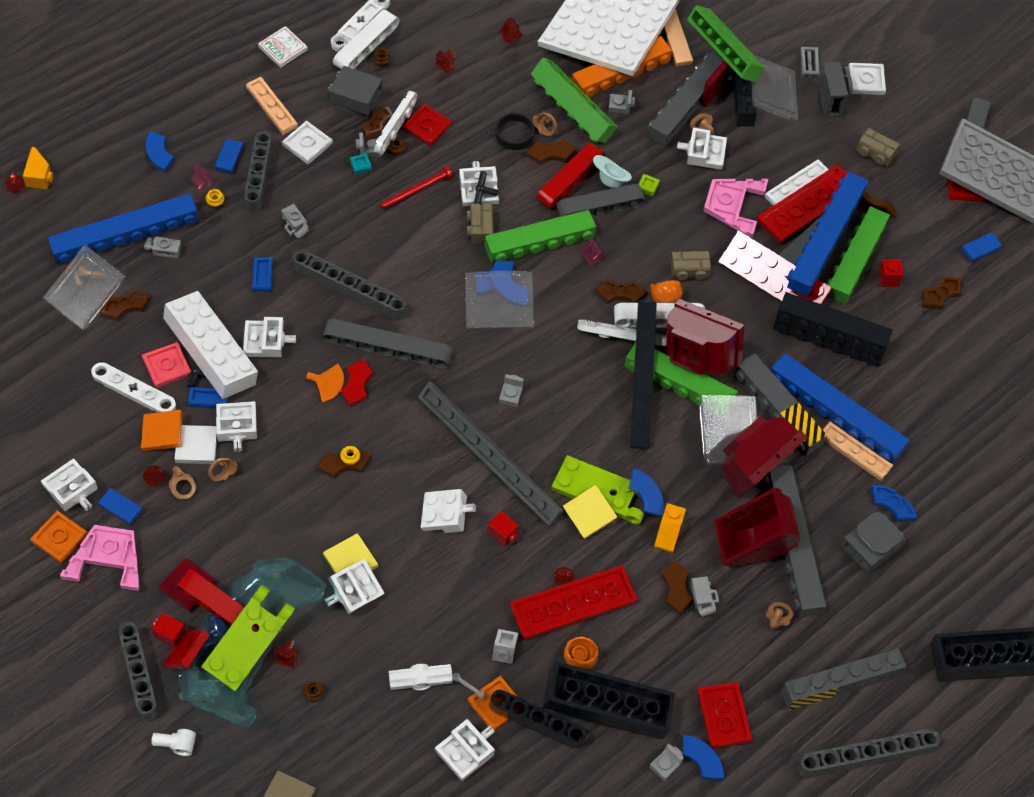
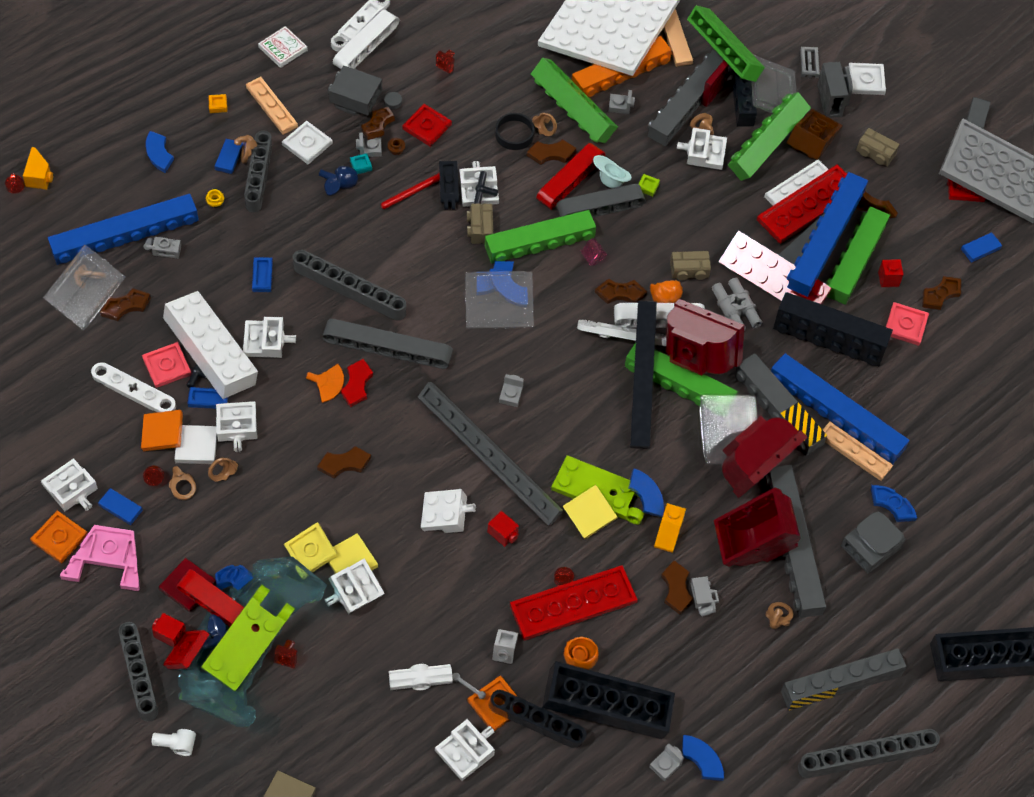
(201, 176): clear pink tile -> none
(217, 103): none -> light orange tile
(233, 575): none -> blue tile
(248, 144): none -> medium nougat piece
(295, 221): light grey piece -> none
(310, 686): reddish brown plate -> none
(311, 548): none -> light yellow tile
(343, 178): none -> dark blue piece
(350, 460): yellow plate -> none
(381, 57): reddish brown plate -> none
(390, 131): white piece -> none
(393, 100): none -> dark grey tile
(448, 183): none -> black hinge
(510, 31): clear red tile -> none
(724, 715): red plate -> none
(726, 199): bright pink wing -> none
(737, 304): none -> light grey pin
(768, 136): none -> bright green brick
(814, 134): none -> reddish brown slope
(907, 323): none -> coral tile

